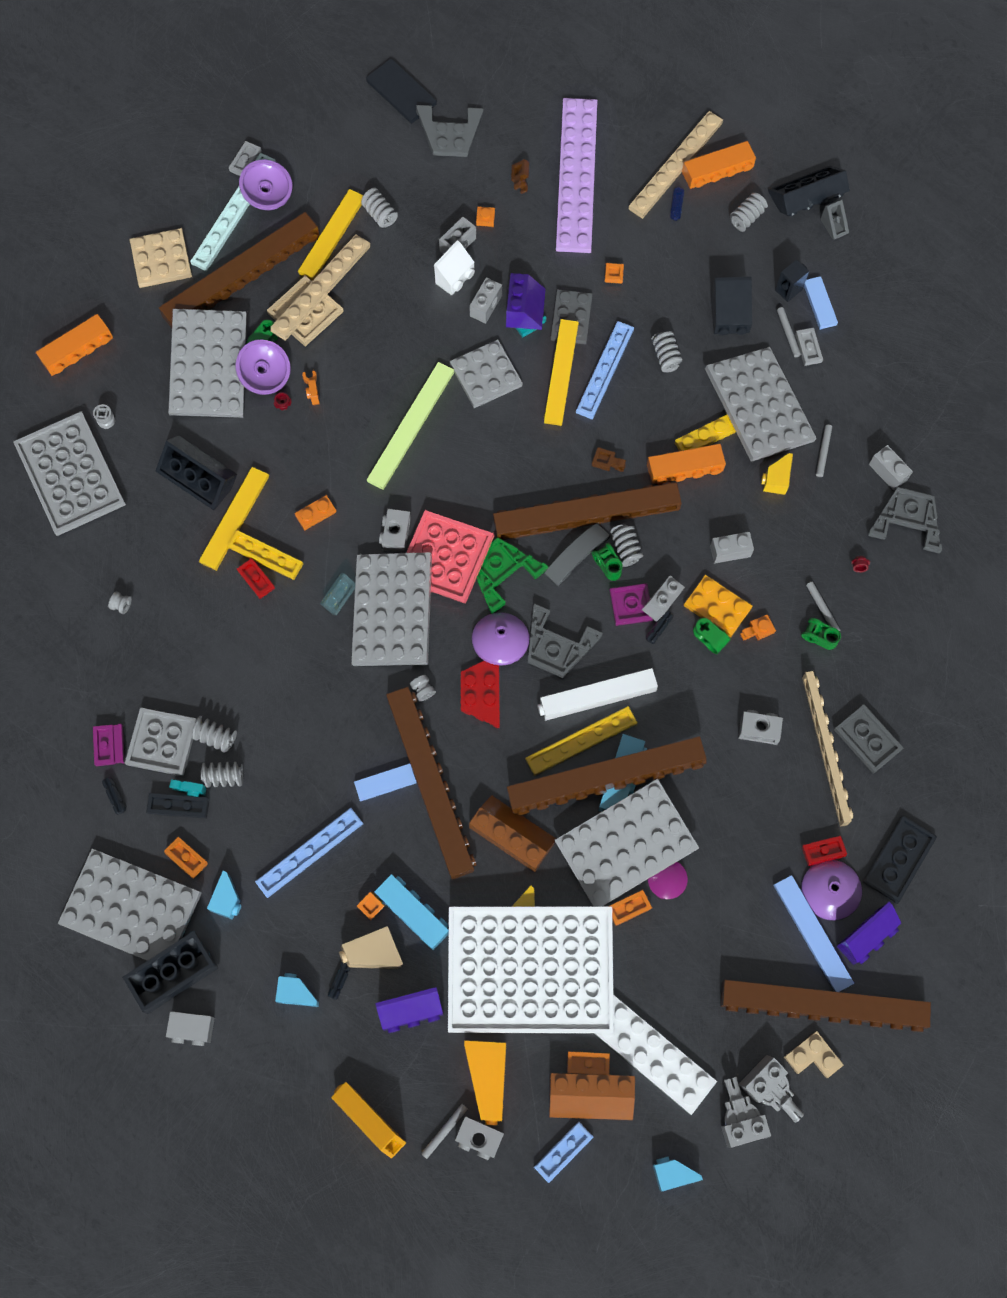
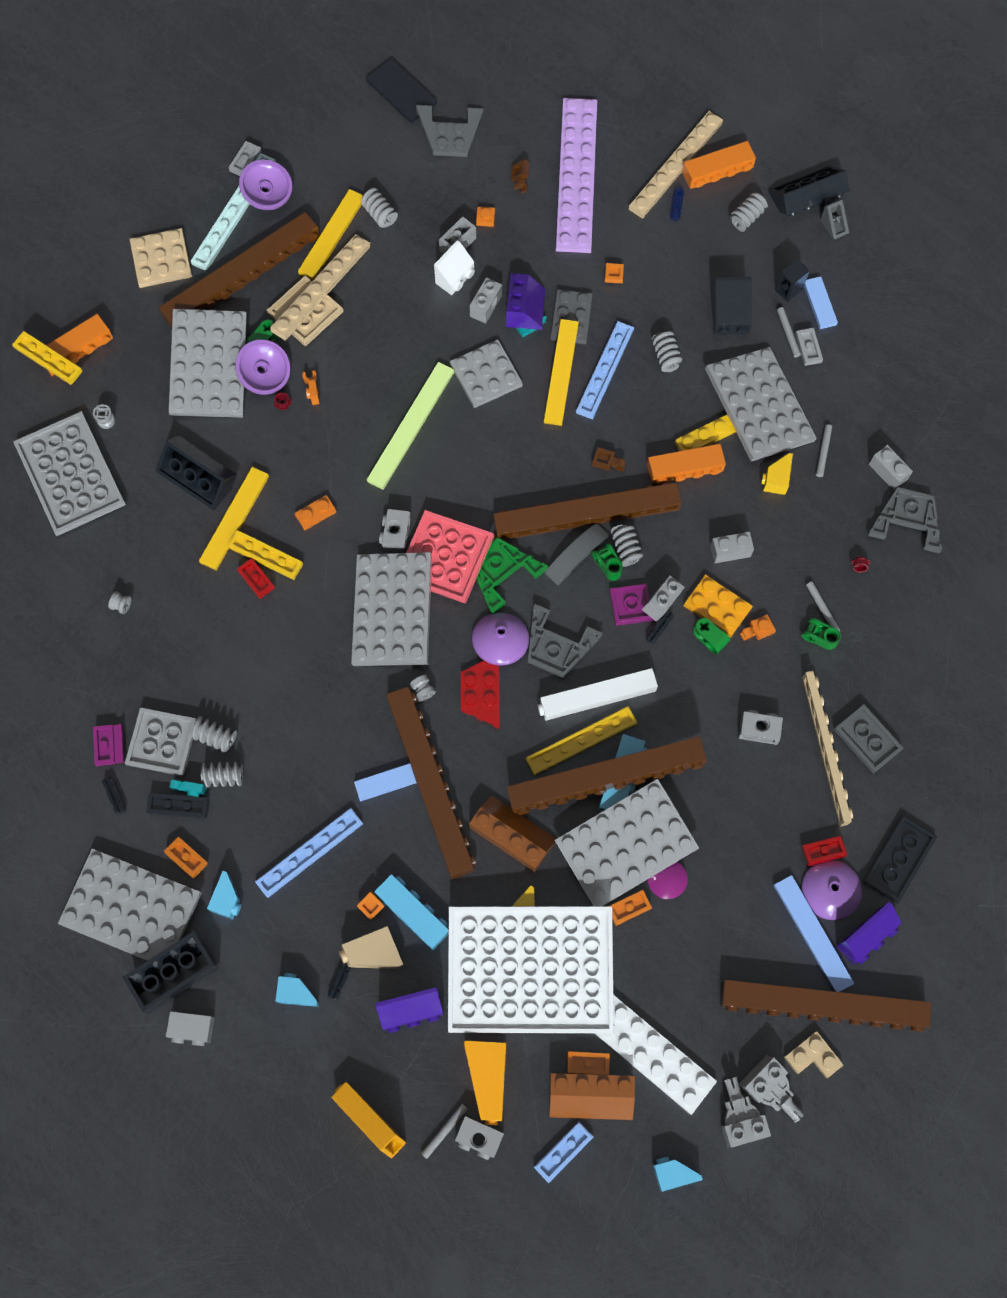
(47, 358): none -> yellow plate
(338, 594): clear light blue plate -> none

